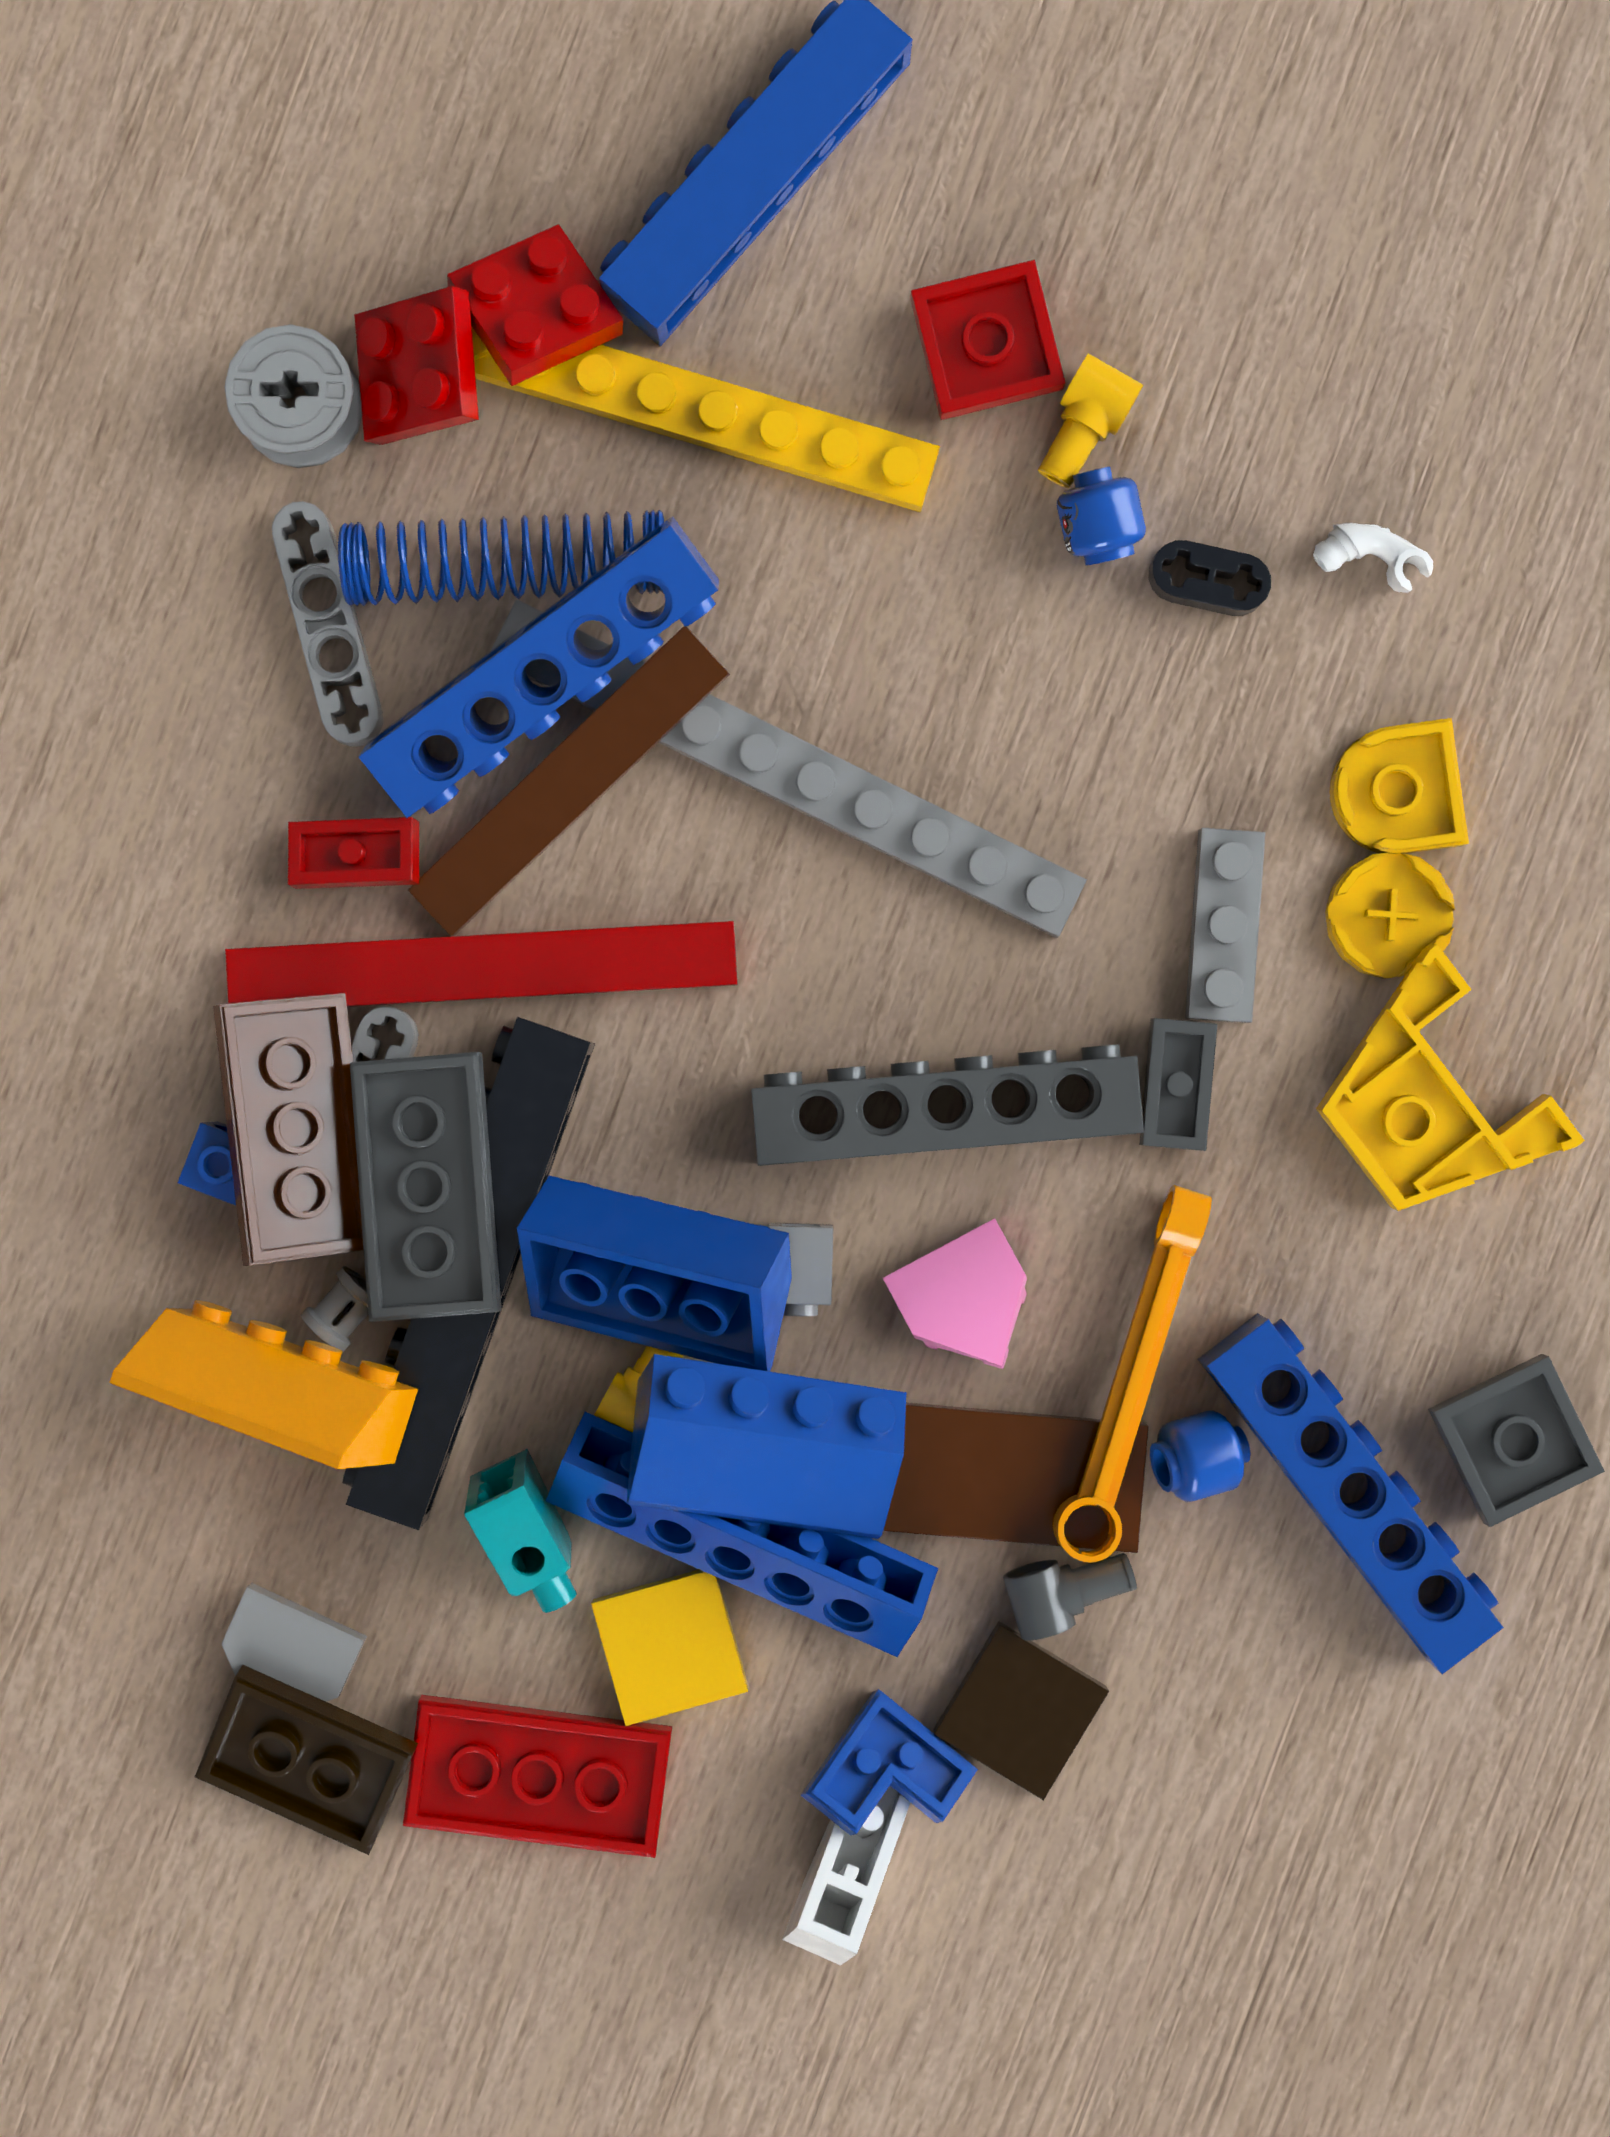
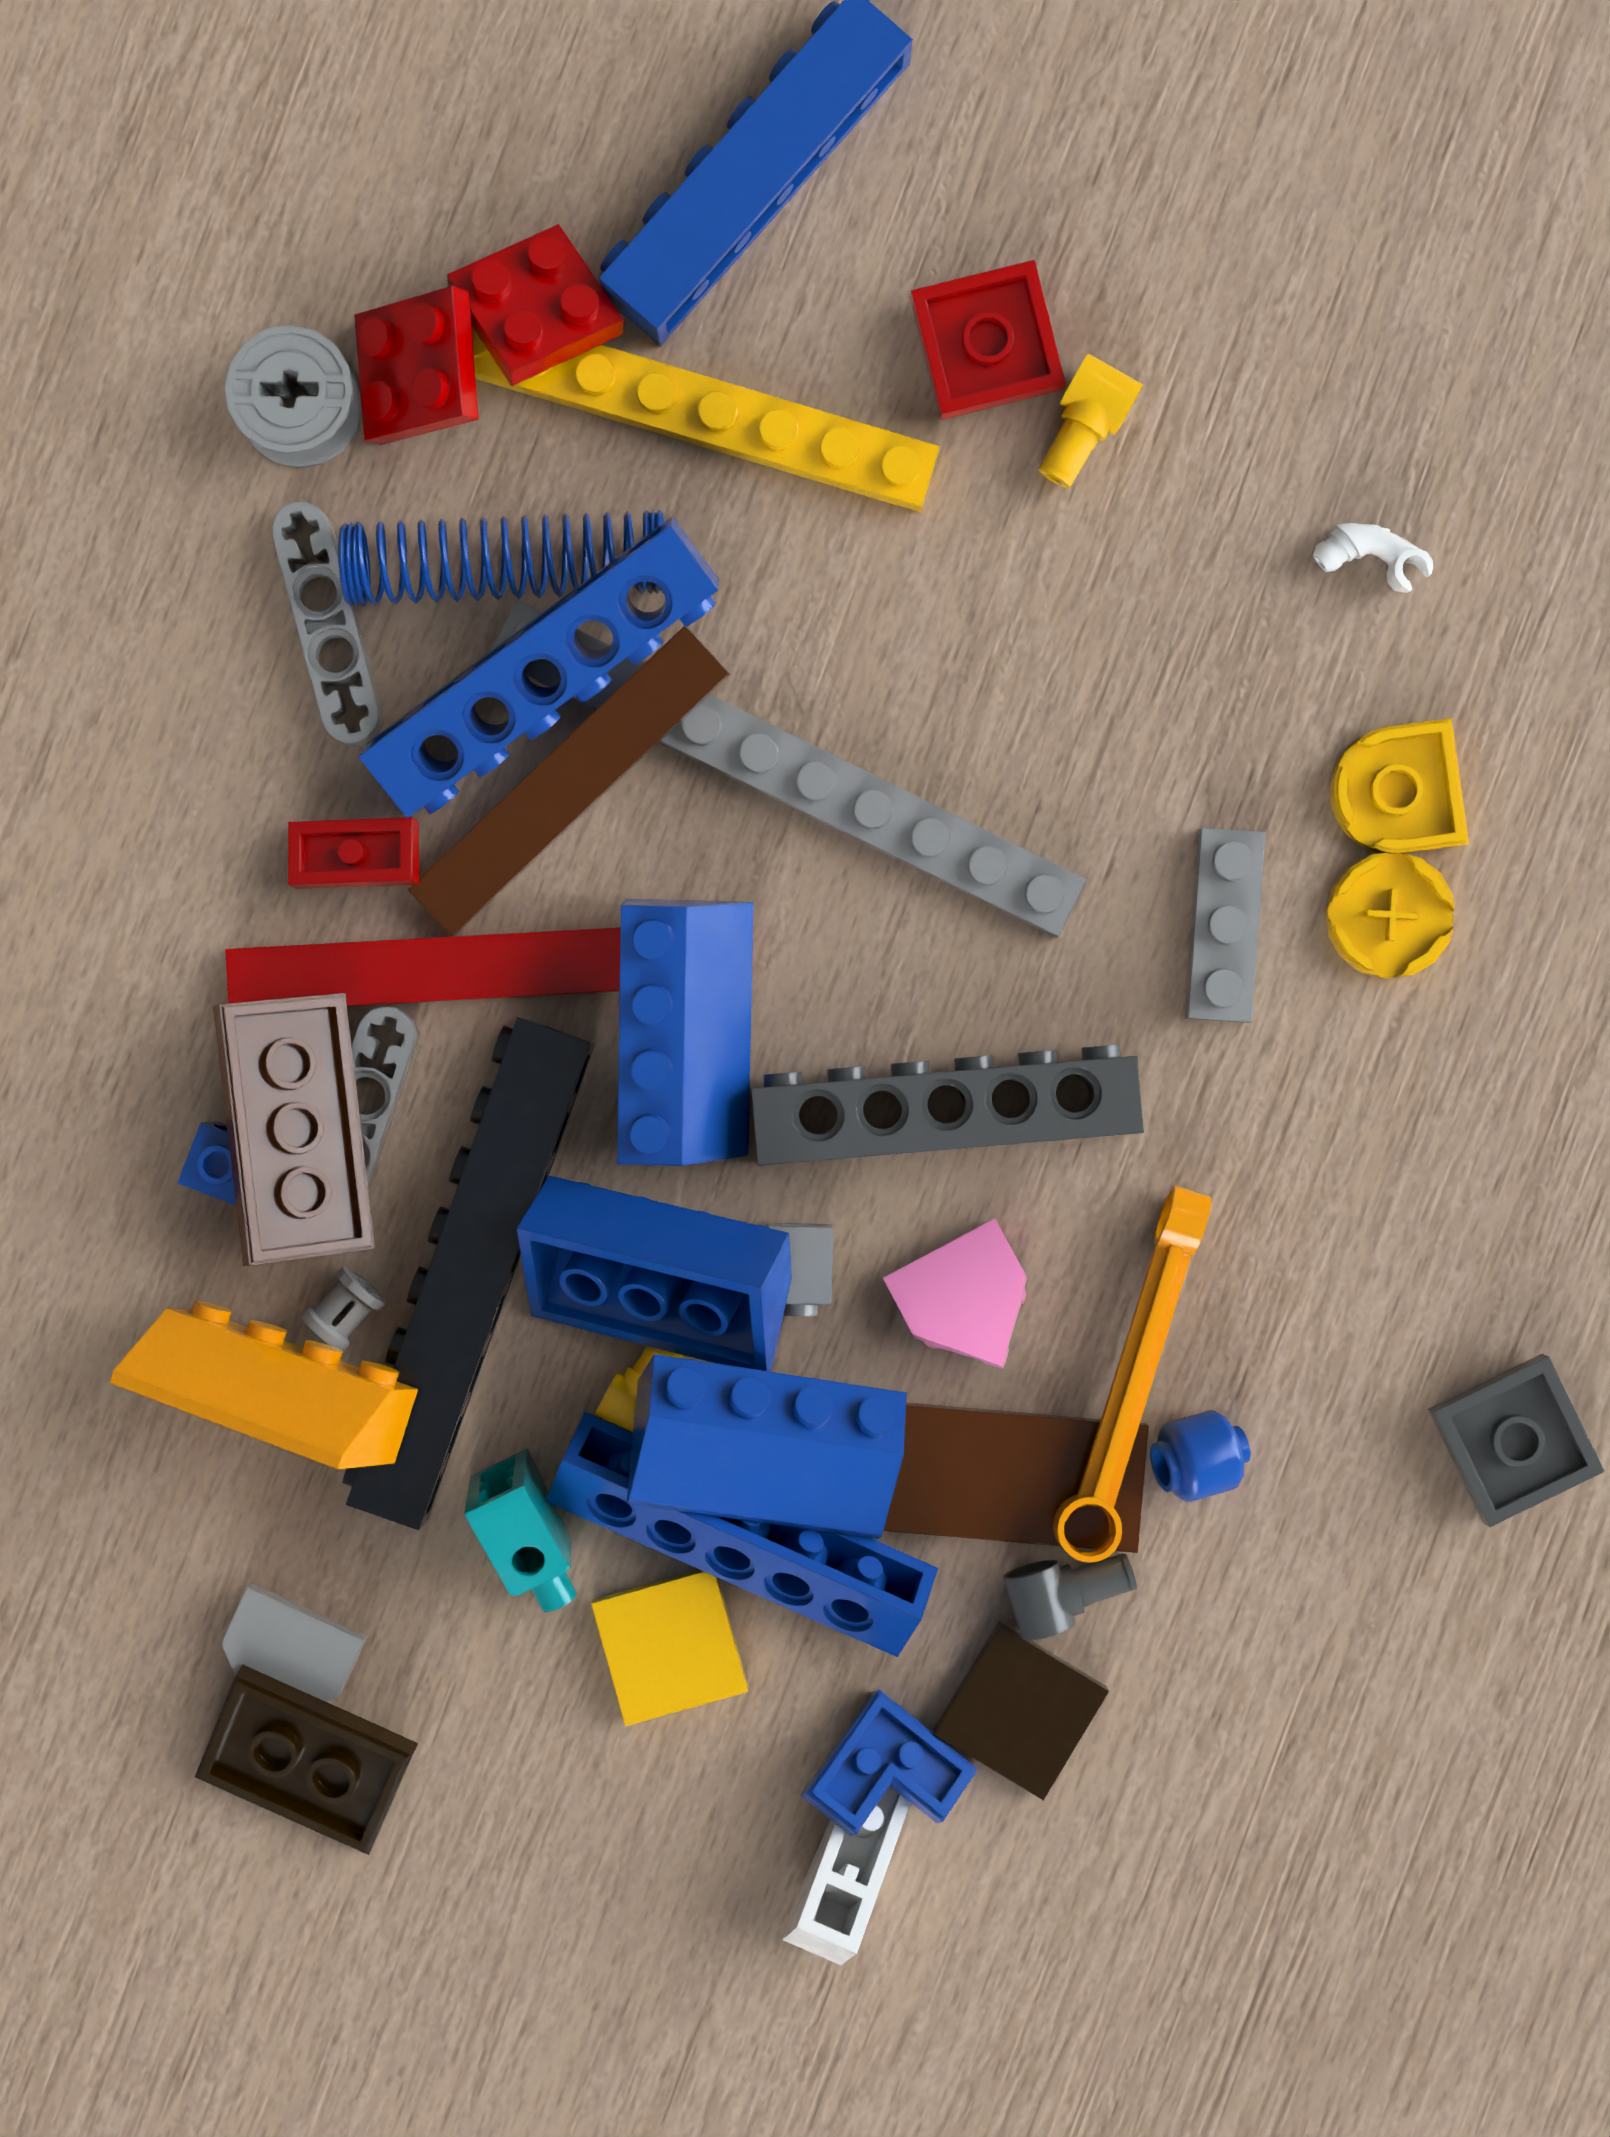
(425, 1186): dark grey tile -> none
(537, 1776): red tile -> none
(684, 1031): none -> blue slope
(1101, 516): blue head -> none
(1178, 1084): dark grey plate -> none
(1213, 563): black beam -> none
(1410, 1116): yellow wing -> none
(1441, 1629): blue brick -> none

